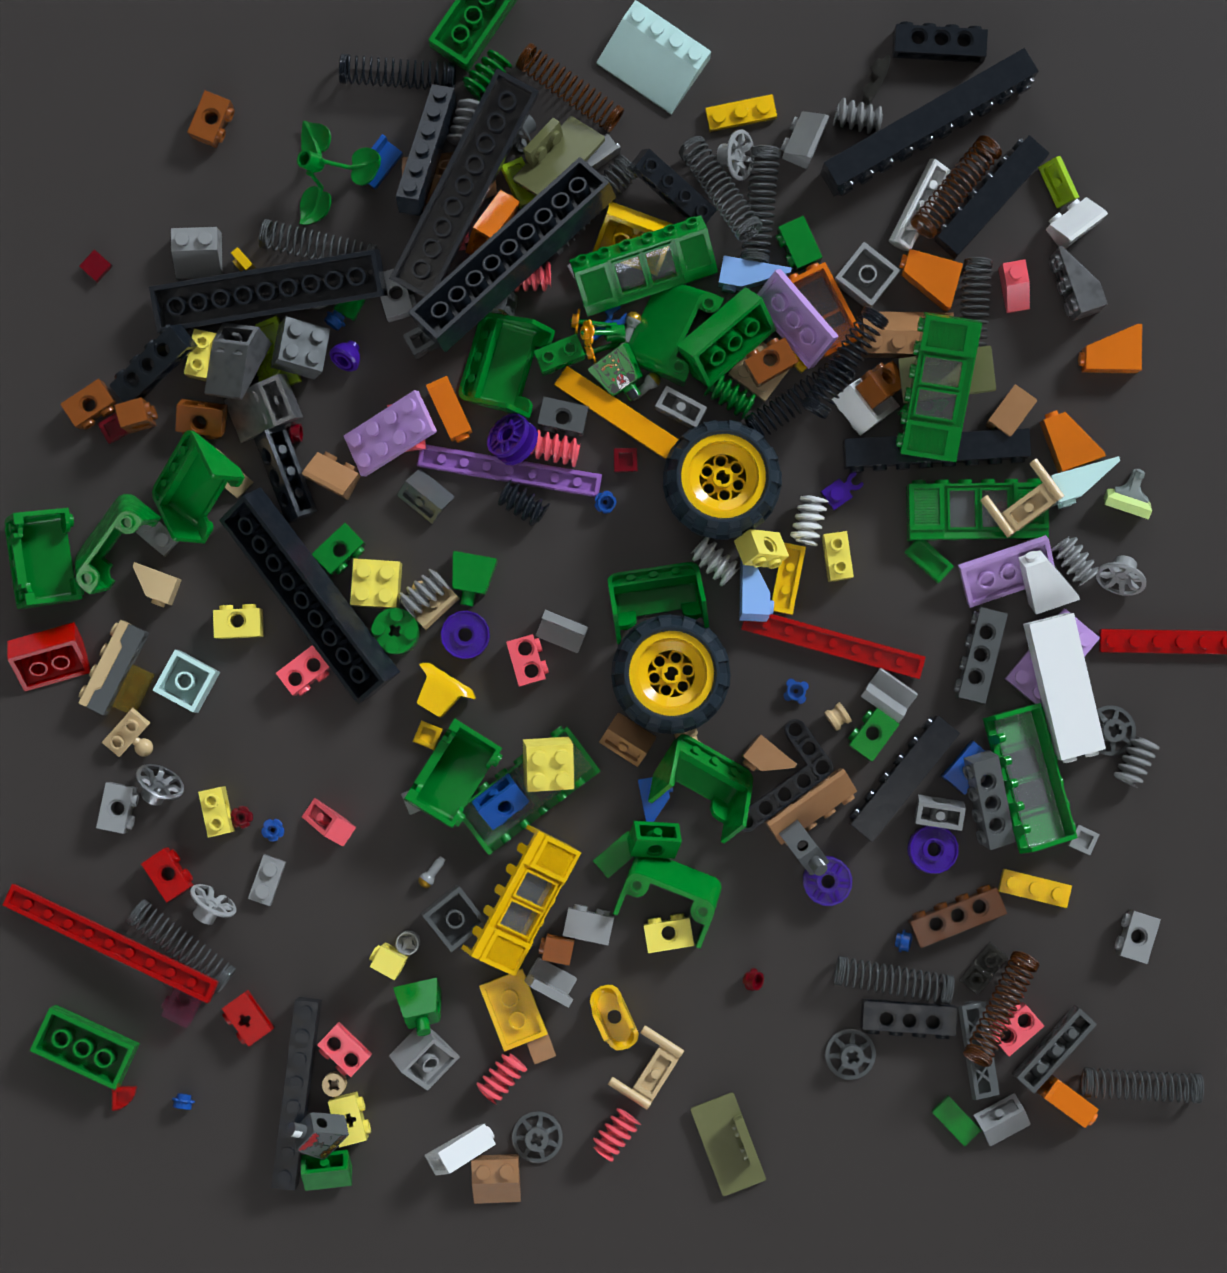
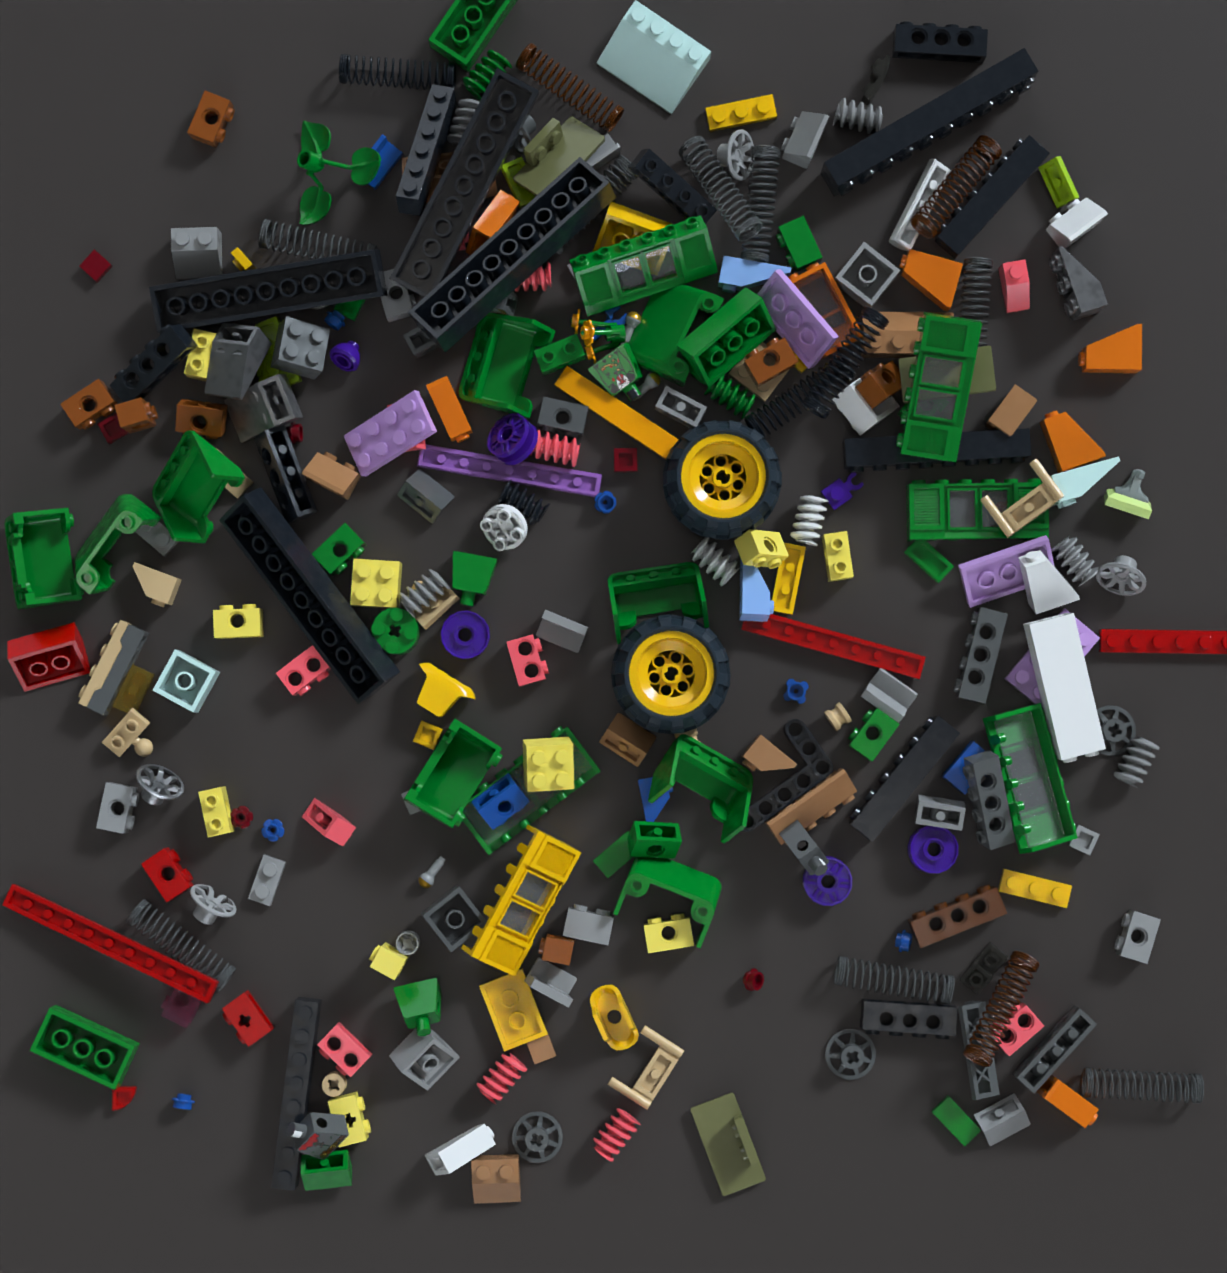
(504, 527): none -> white tile

